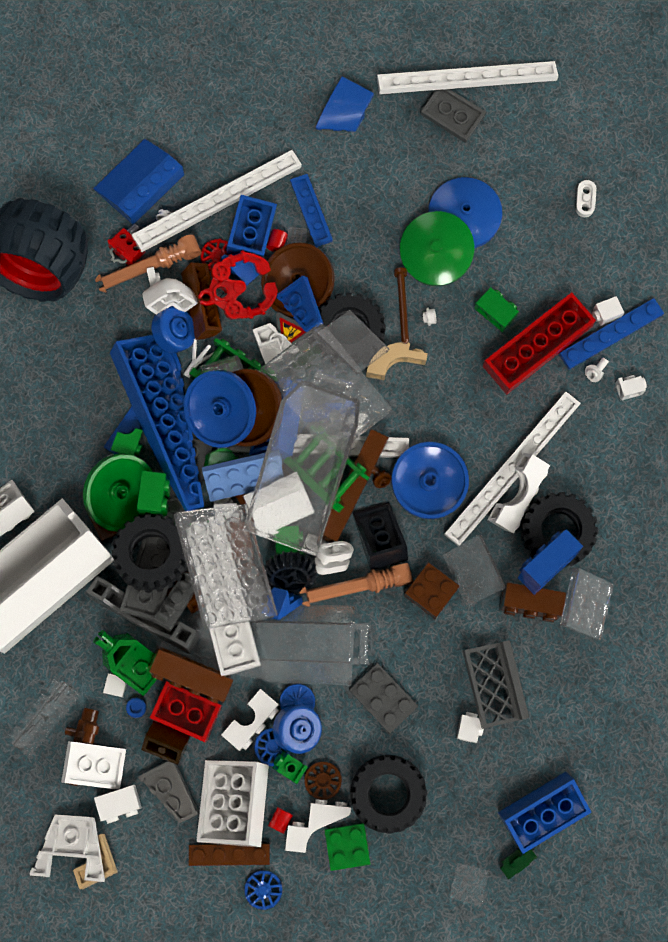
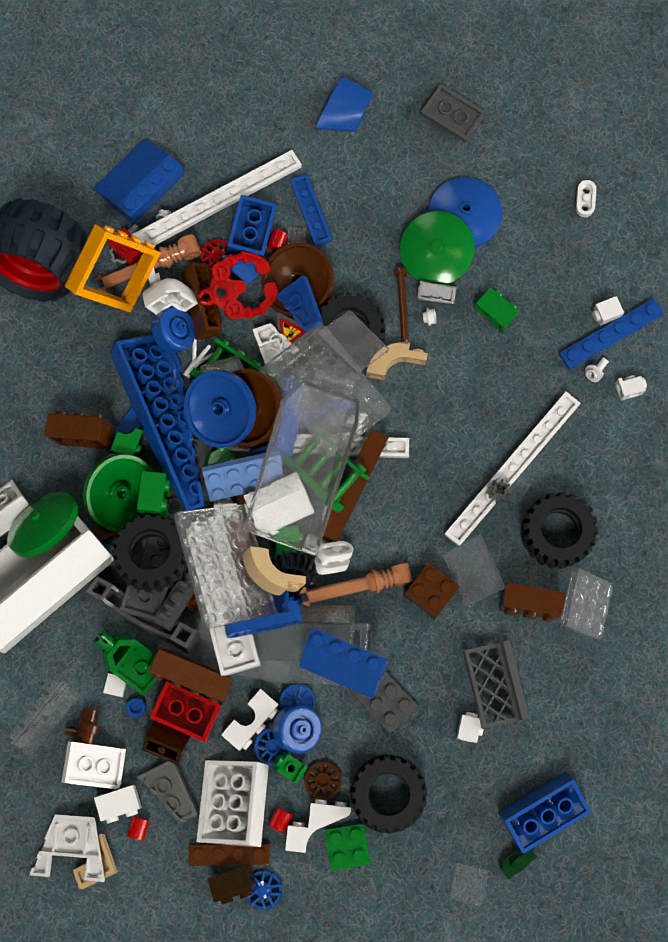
(42, 524): none -> green dish
(80, 430): none -> reddish brown brick
(89, 256): none -> light orange window
(138, 828): none -> red beam
(232, 884): none -> dark brown brick
(267, 575): none -> tan arch
(290, 616): none -> blue beam
(343, 663): none -> blue slope
(380, 536): black slope -> none
(381, 479): reddish brown plate -> none
(430, 480): blue dish -> none
(436, 292): none -> plate
(467, 77): white plate -> none
(500, 485): none -> dark grey gear
(531, 473): white arch -> none
(539, 343): red brick -> none
(549, 560): blue brick -> none

